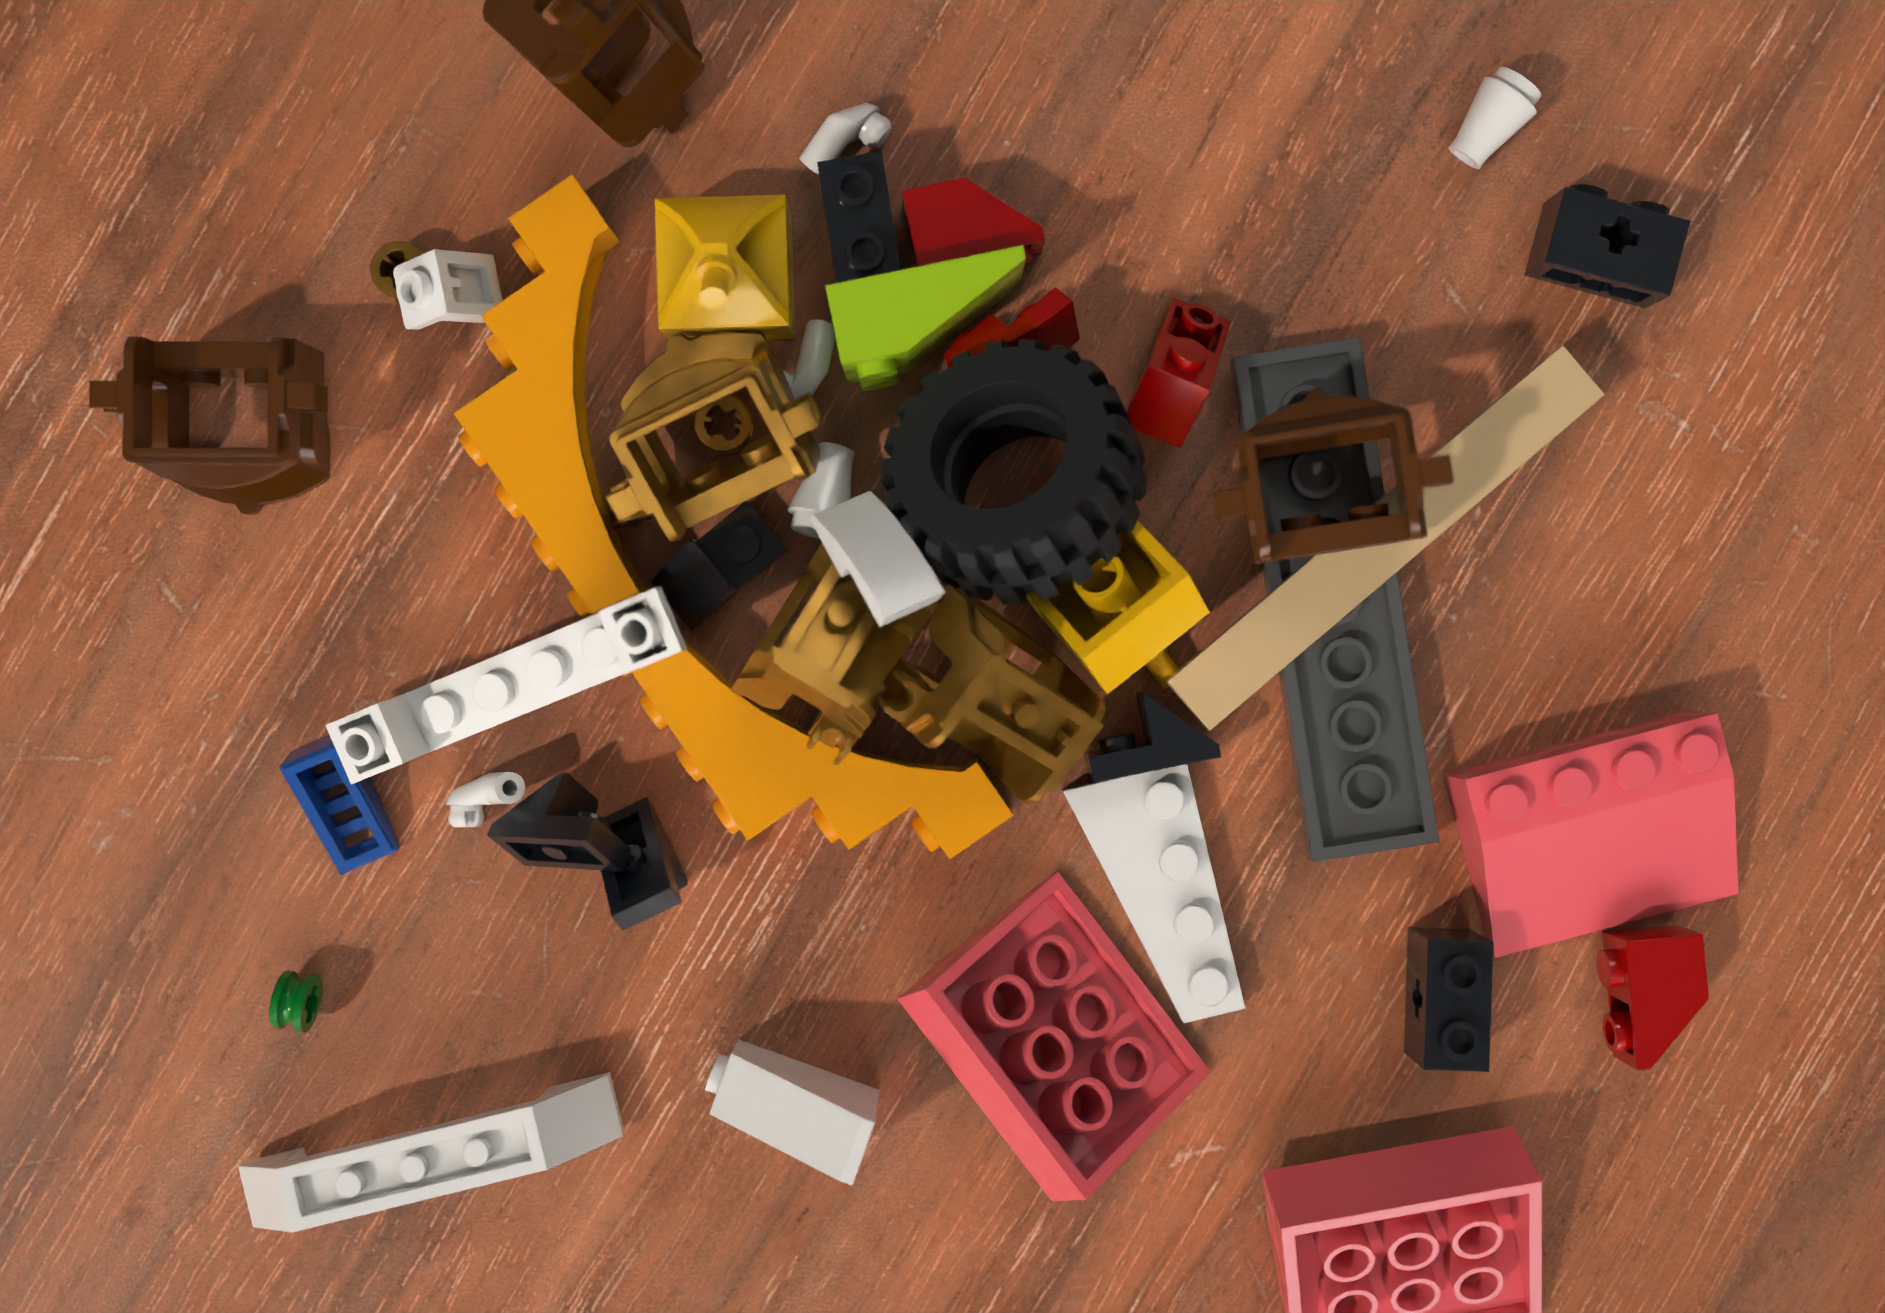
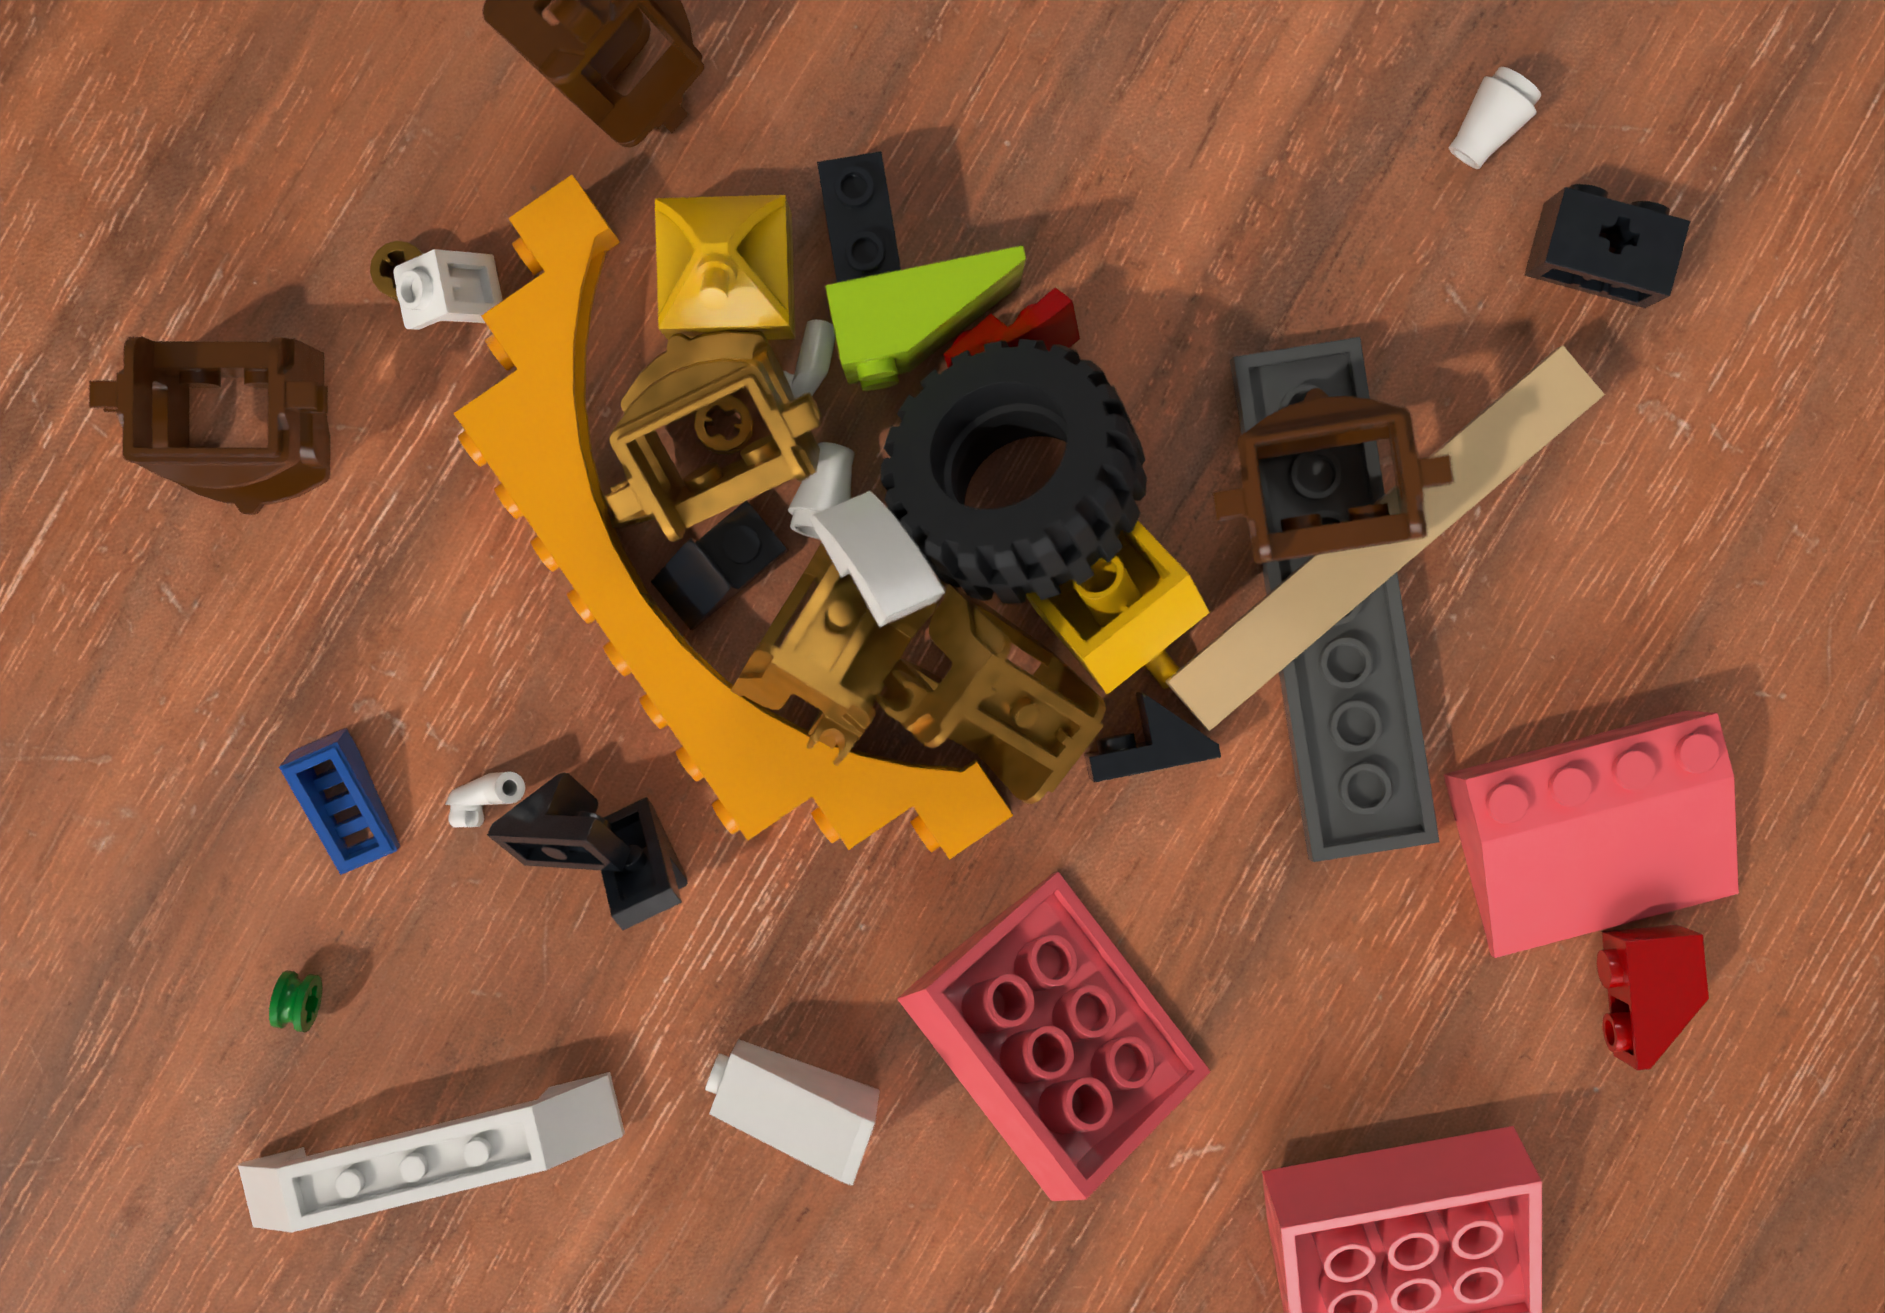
(507, 685): white slope -> none
(843, 128): white arm -> none
(963, 221): red slope -> none
(1161, 871): white wing -> none
(1178, 372): red slope -> none
(1448, 999): black brick -> none

